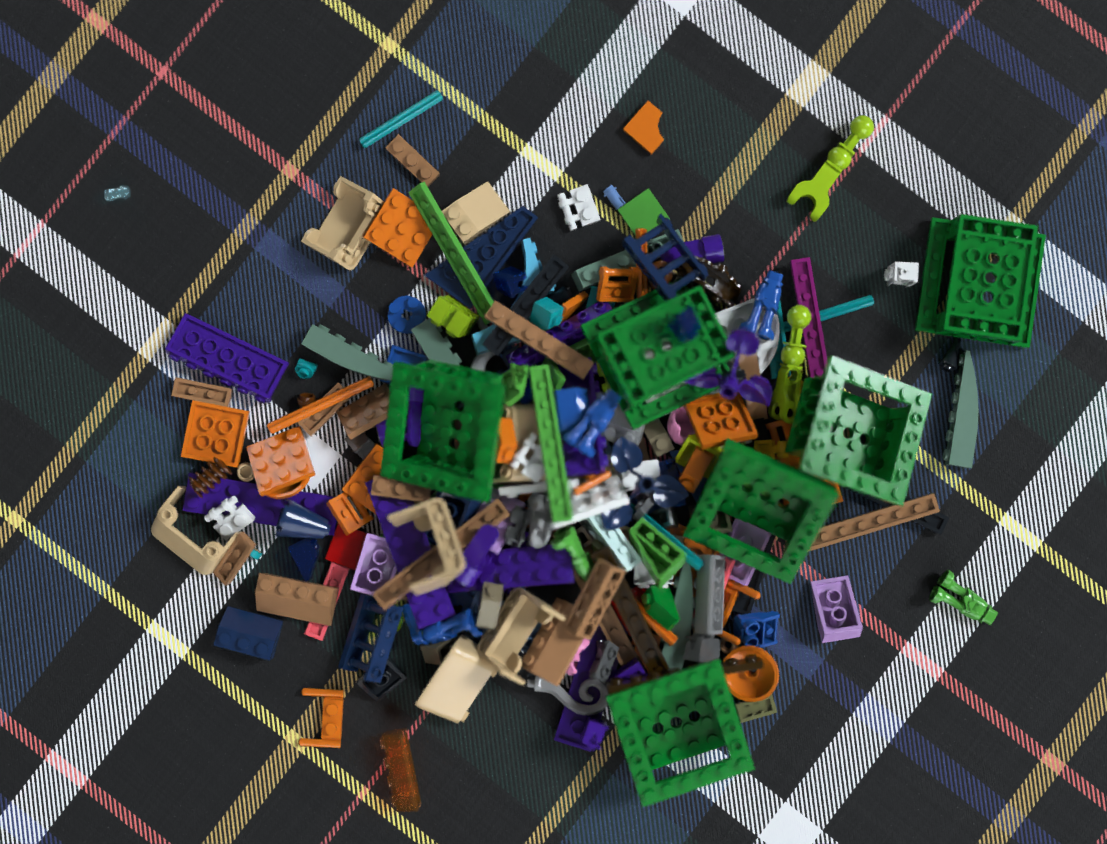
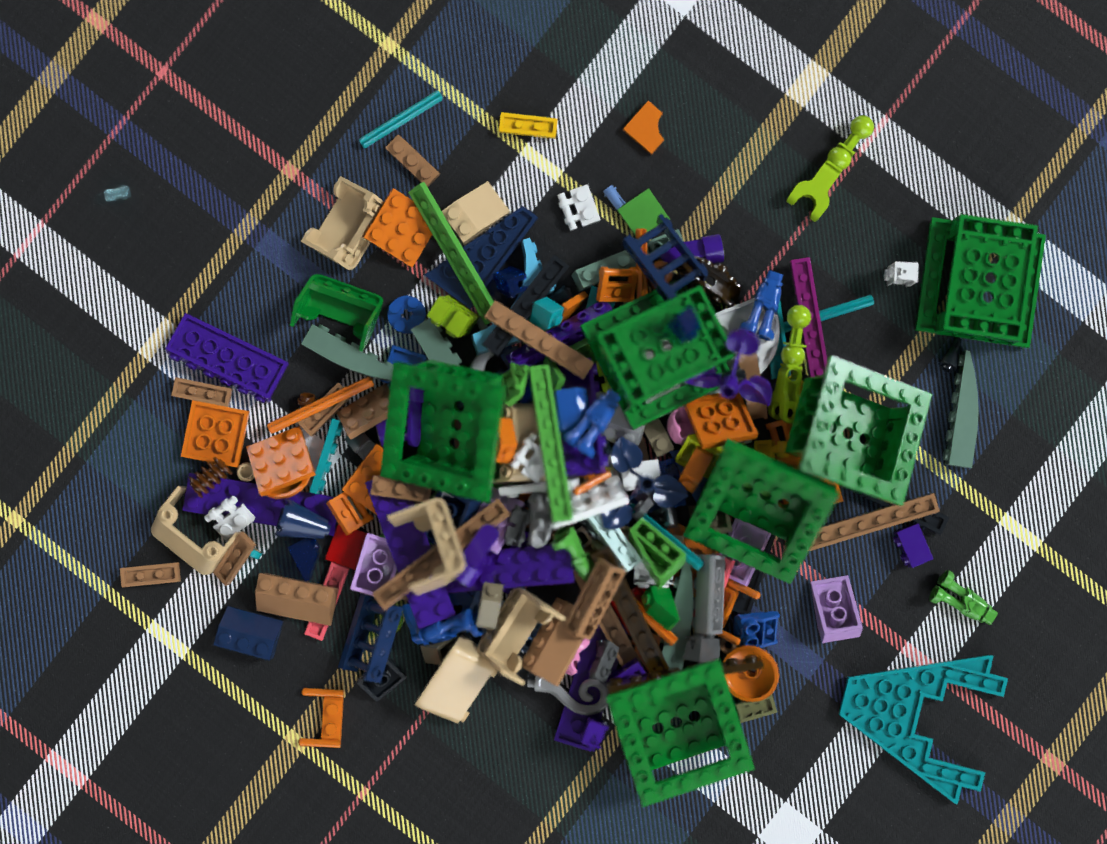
(150, 574): none -> medium nougat plate
(305, 368): teal plate -> none
(324, 464): none -> teal plate
(339, 302): none -> green windscreen
(401, 770): clear orange slope -> none
(528, 125): none -> yellow plate
(889, 706): none -> teal wing
(913, 545): none -> dark purple hinge

